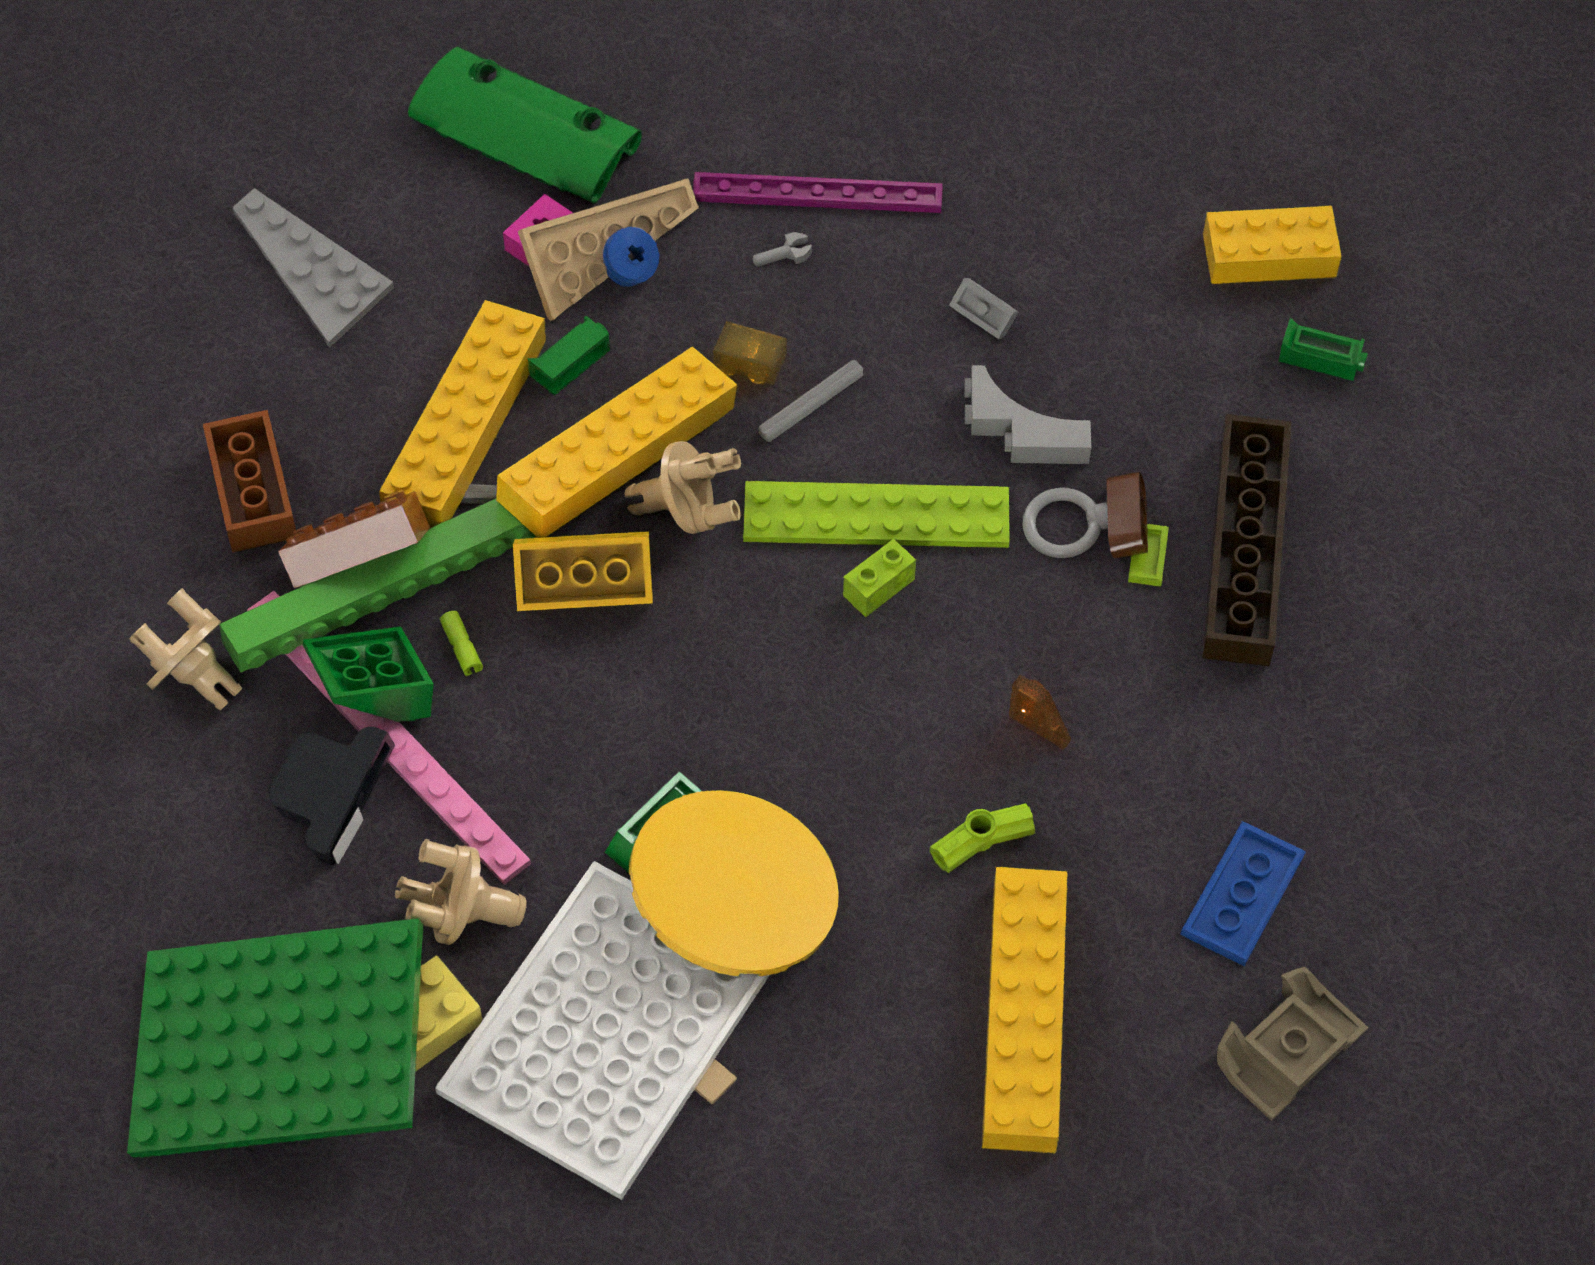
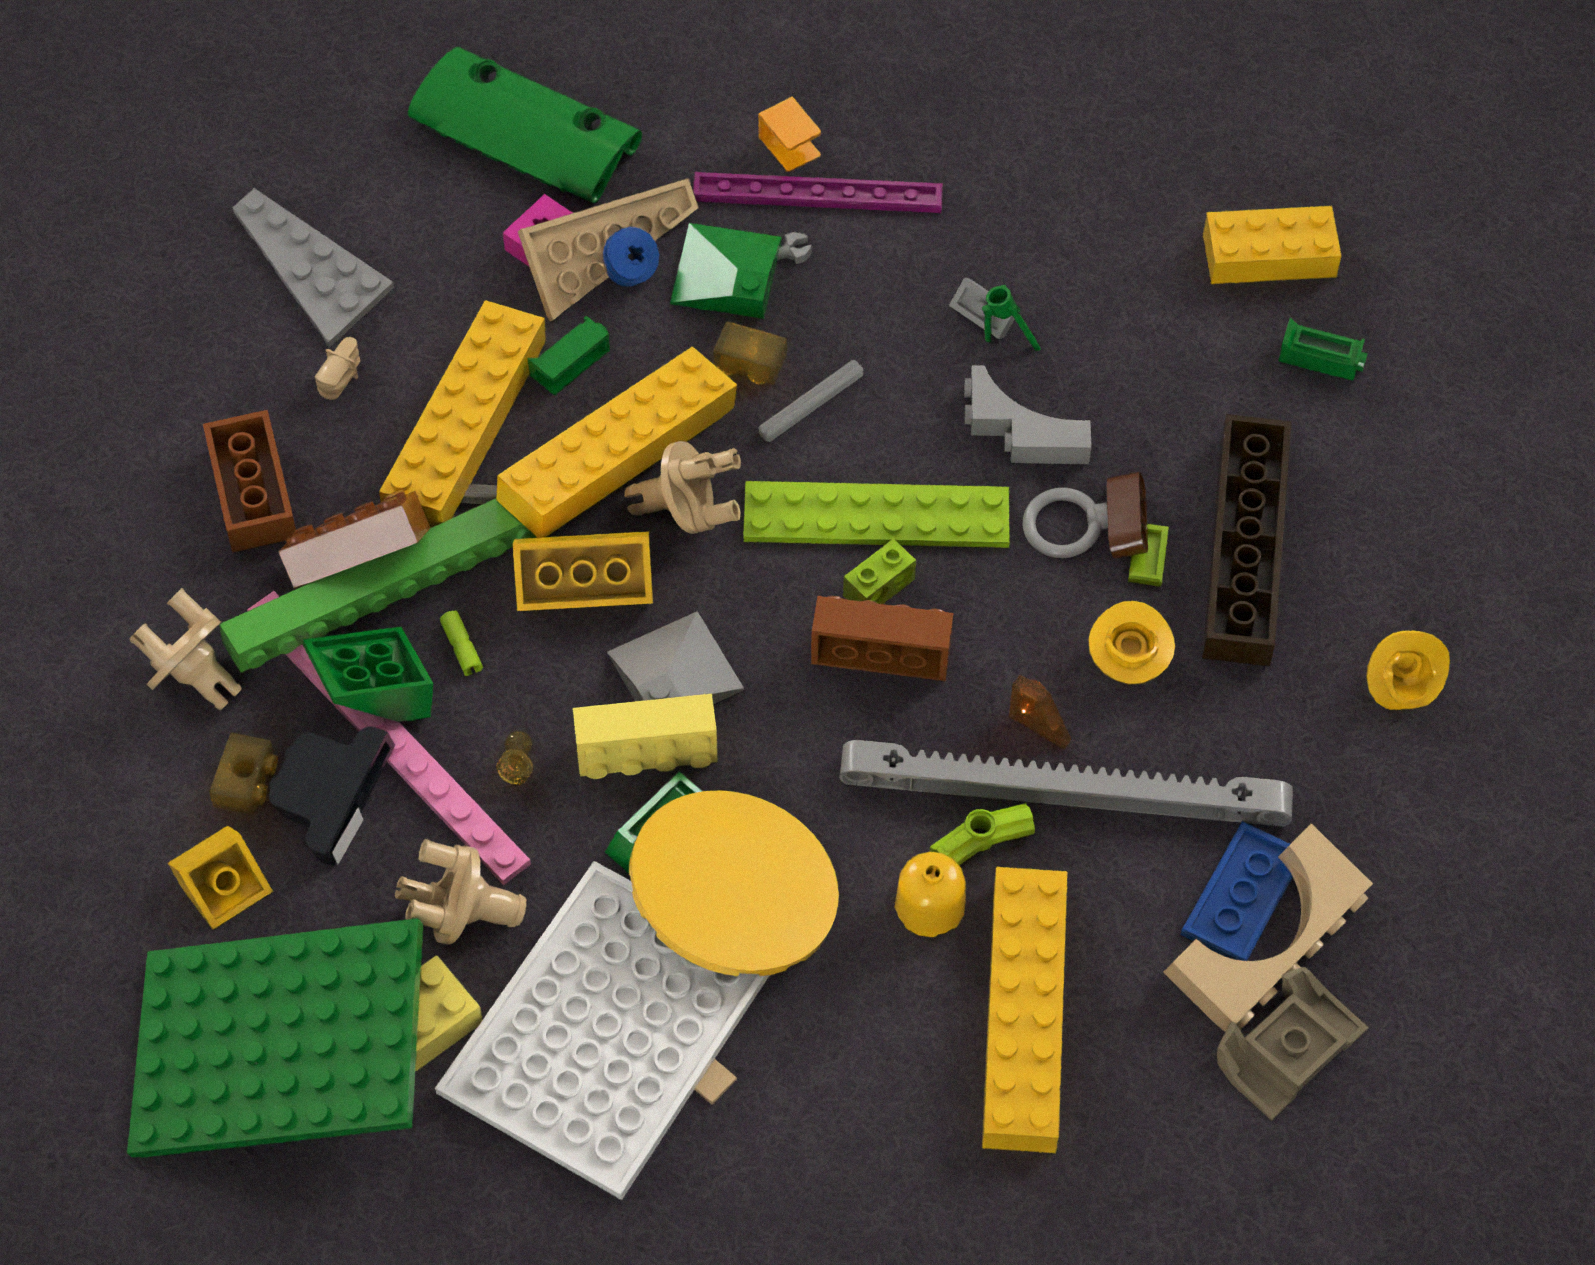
(220, 876): none -> yellow slope
(242, 756): none -> clear yellow brick
(338, 369): none -> tan arm
(514, 763): none -> clear yellow plate
(645, 735): none -> light yellow brick
(676, 663): none -> light grey slope
(726, 270): none -> green slope
(789, 133): none -> light orange piece
(881, 638): none -> dark orange brick
(931, 894): none -> yellow cylinder
(1003, 306): none -> green plant
(1131, 643): none -> yellow hat
(1231, 987): none -> tan arch
(1262, 799): none -> light grey gear
(1407, 670): none -> yellow hat

